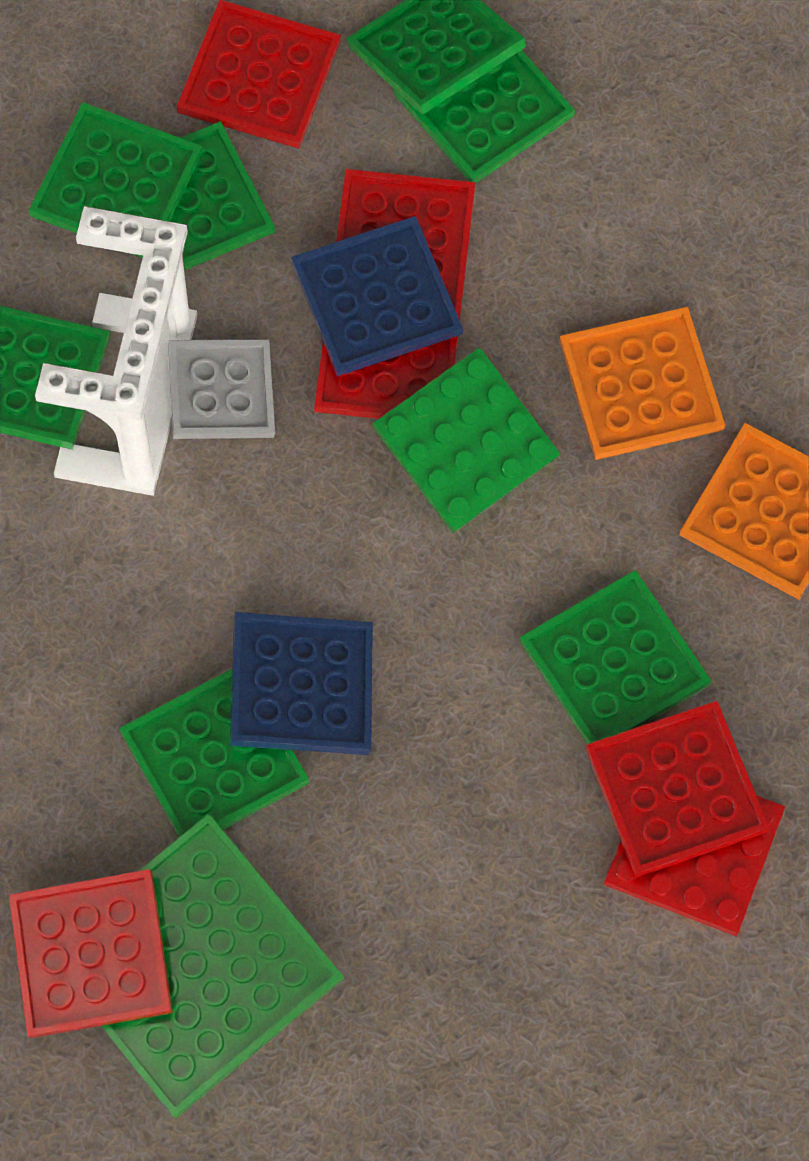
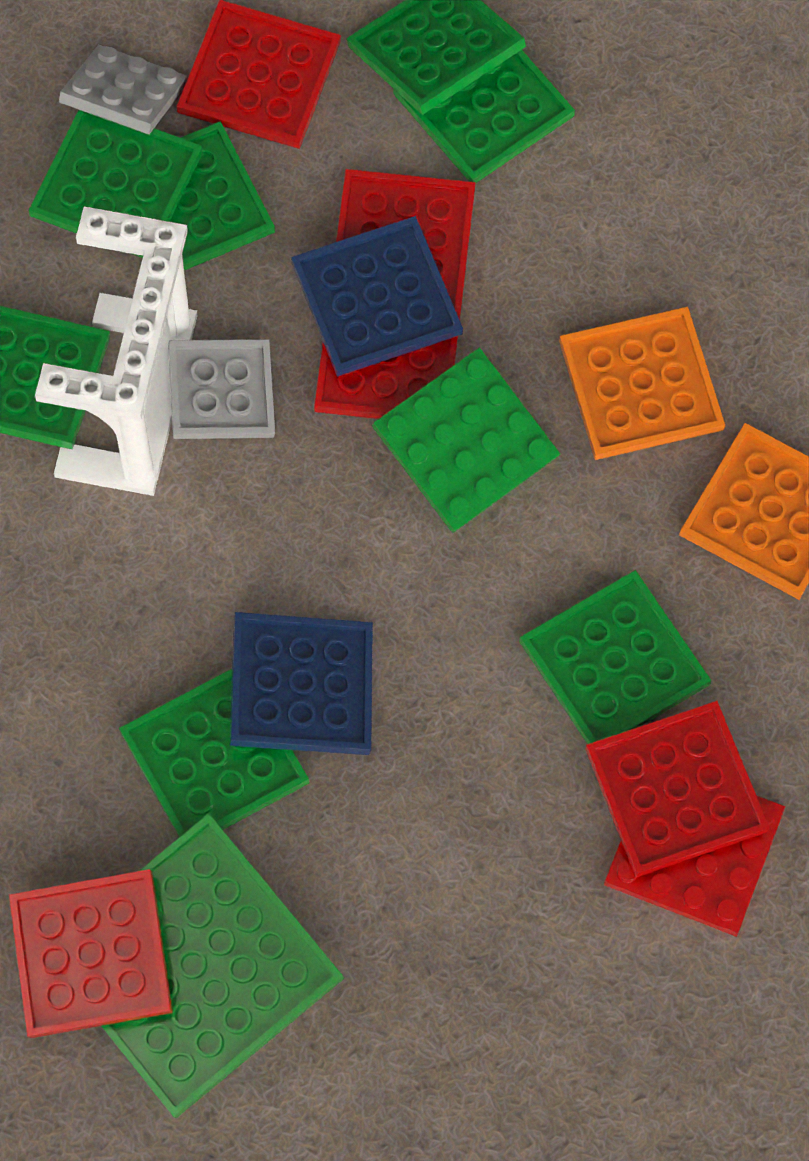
(123, 89): none -> light grey plate

